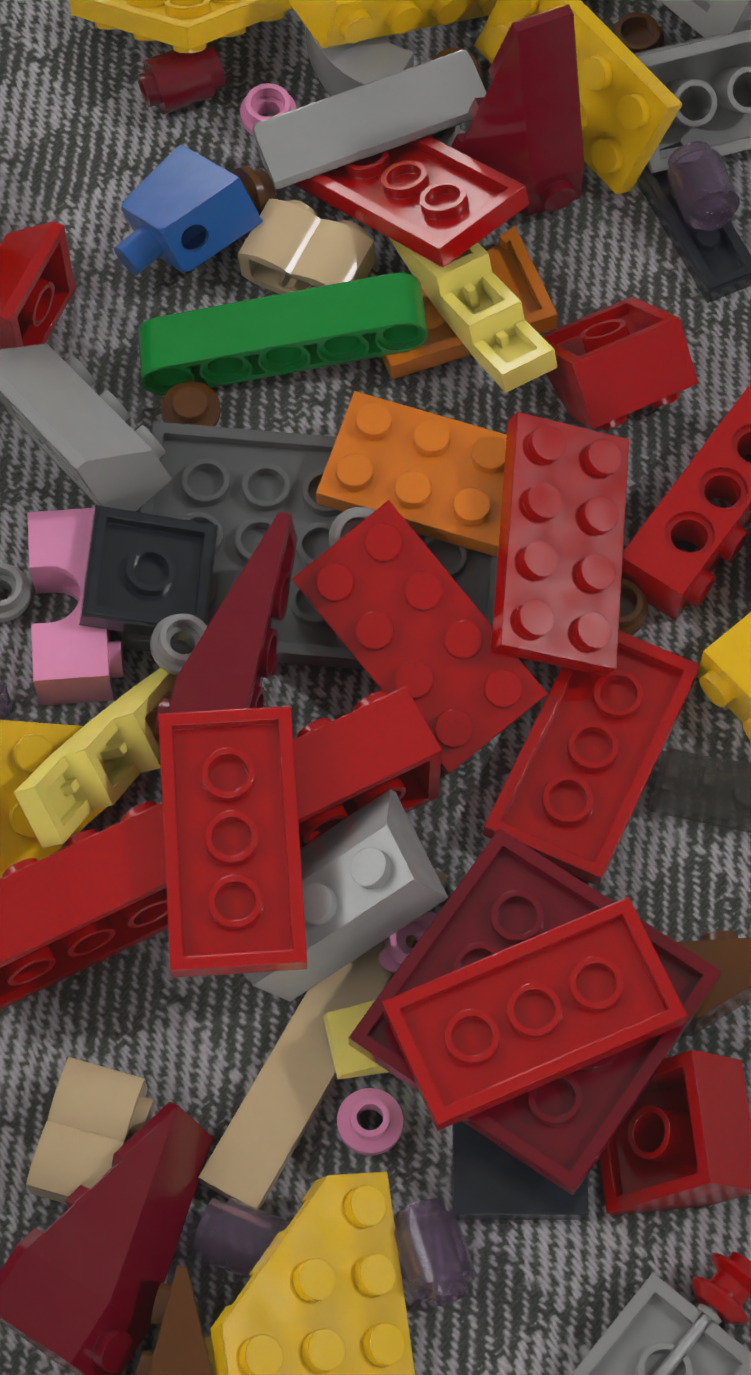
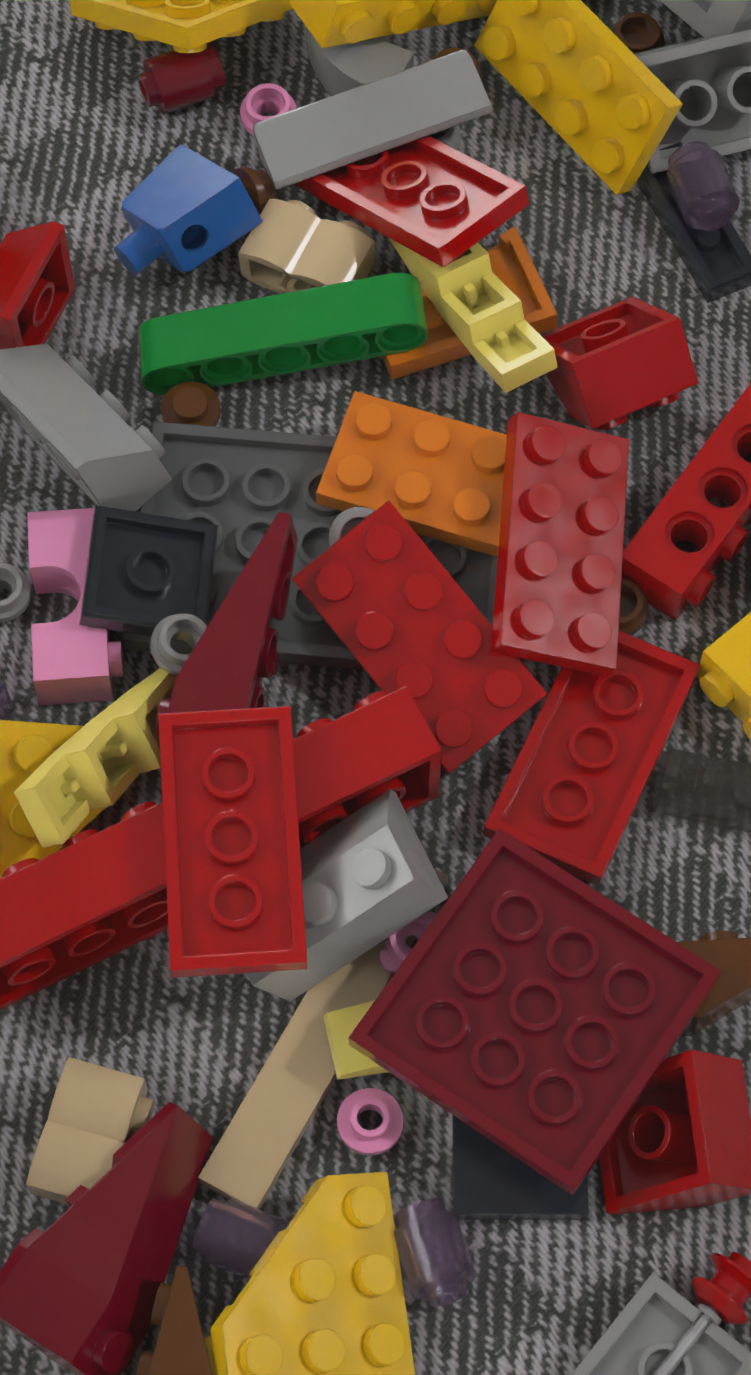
(532, 112): dark red wedge -> none
(533, 1013): red plate -> none

